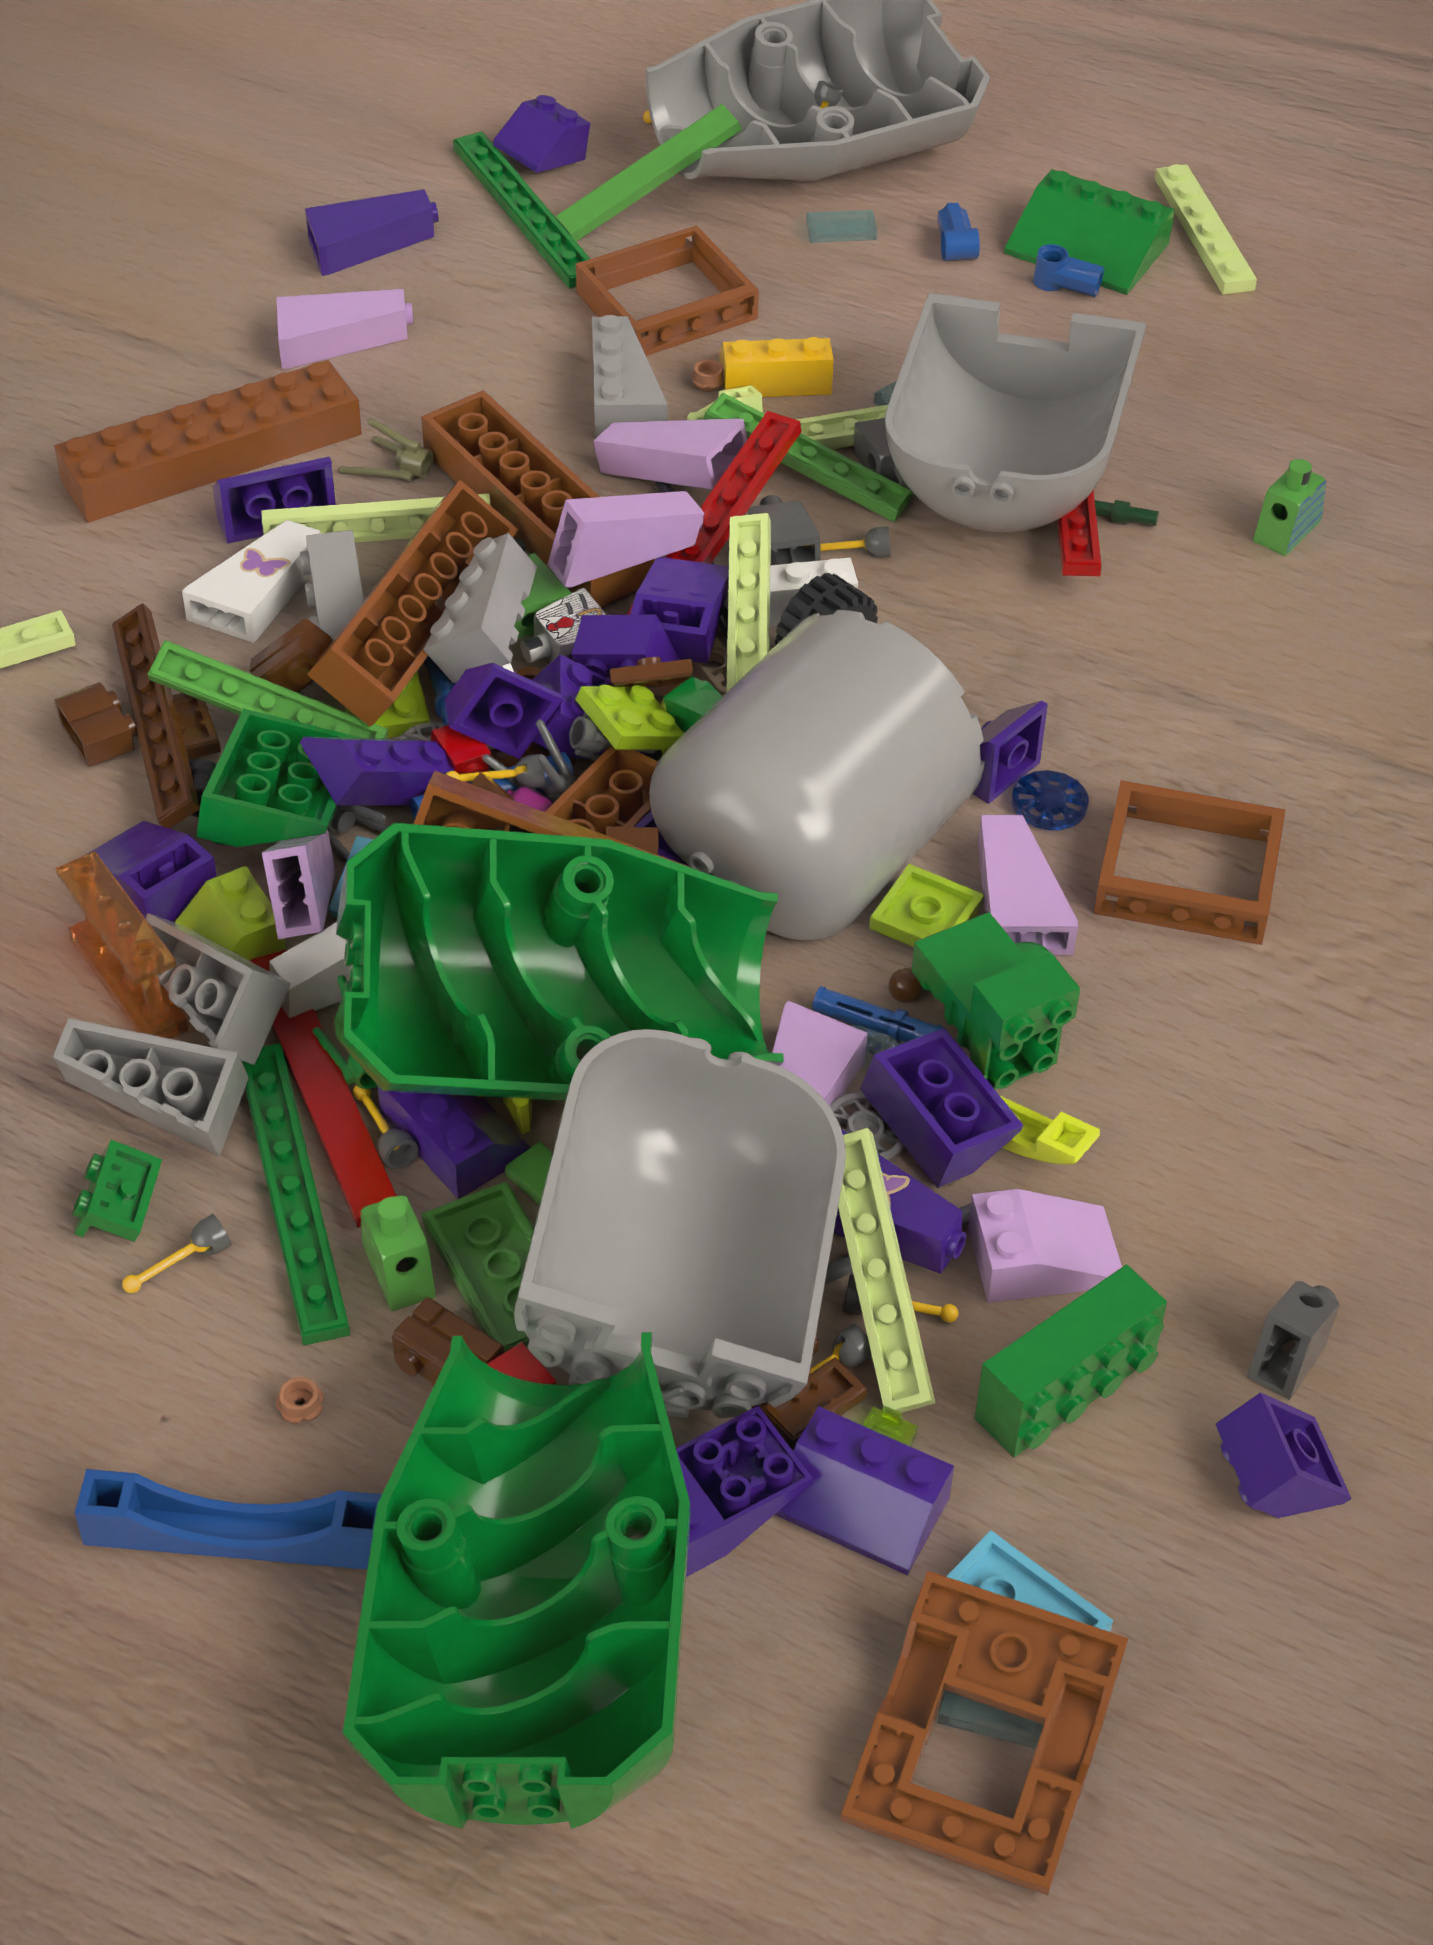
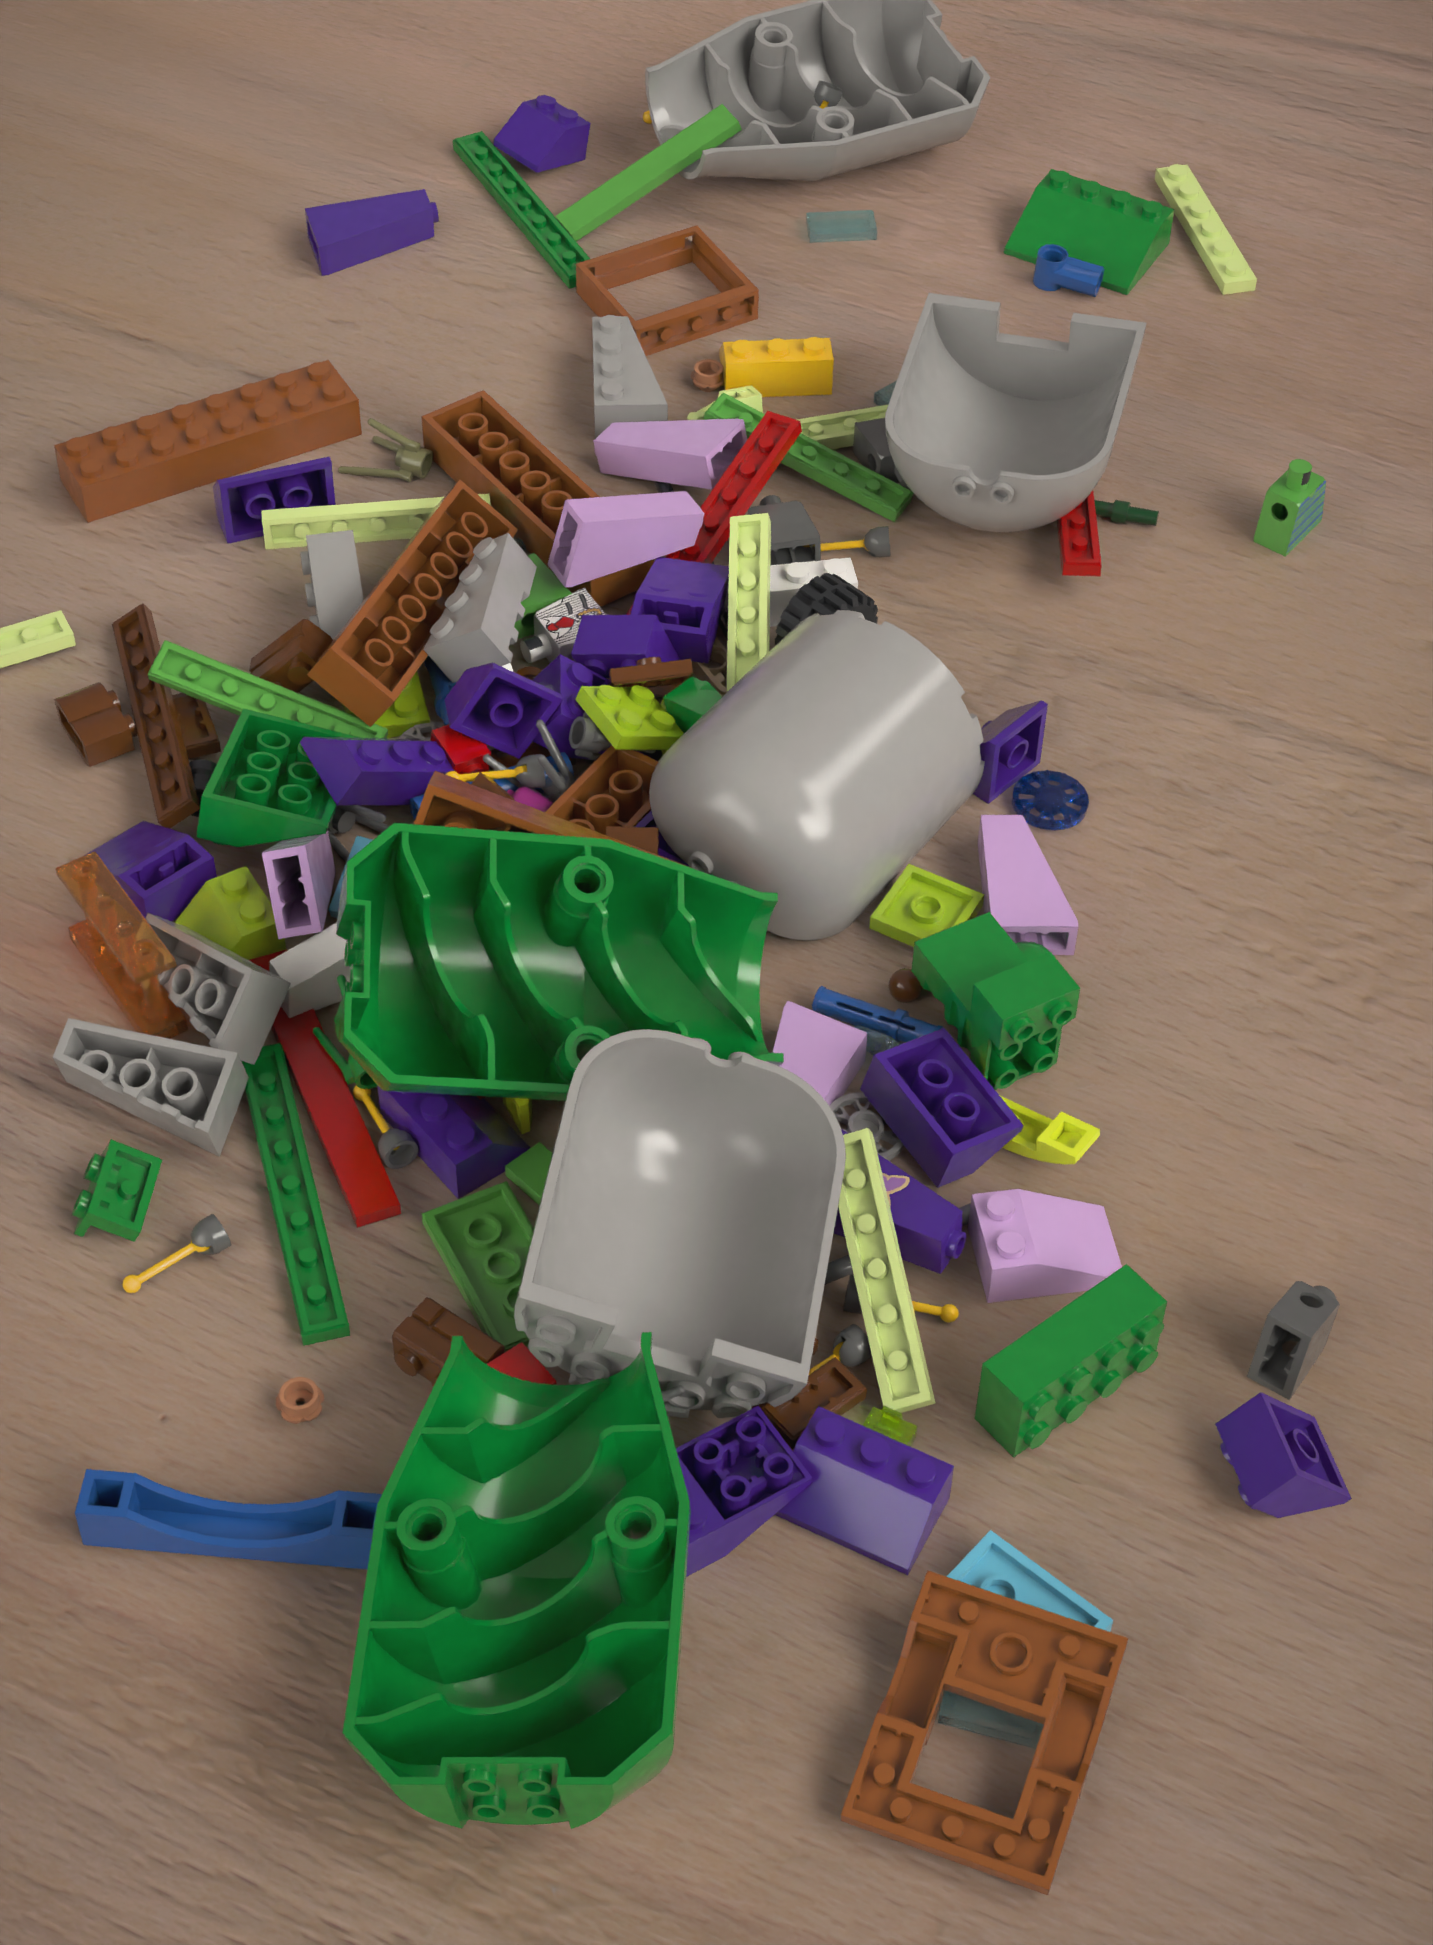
(251, 585): white slope -> none
(339, 324): lavender slope -> none
(394, 1234): bright green torso -> none
(957, 236): blue piece -> none
(1184, 907): dark orange window -> none

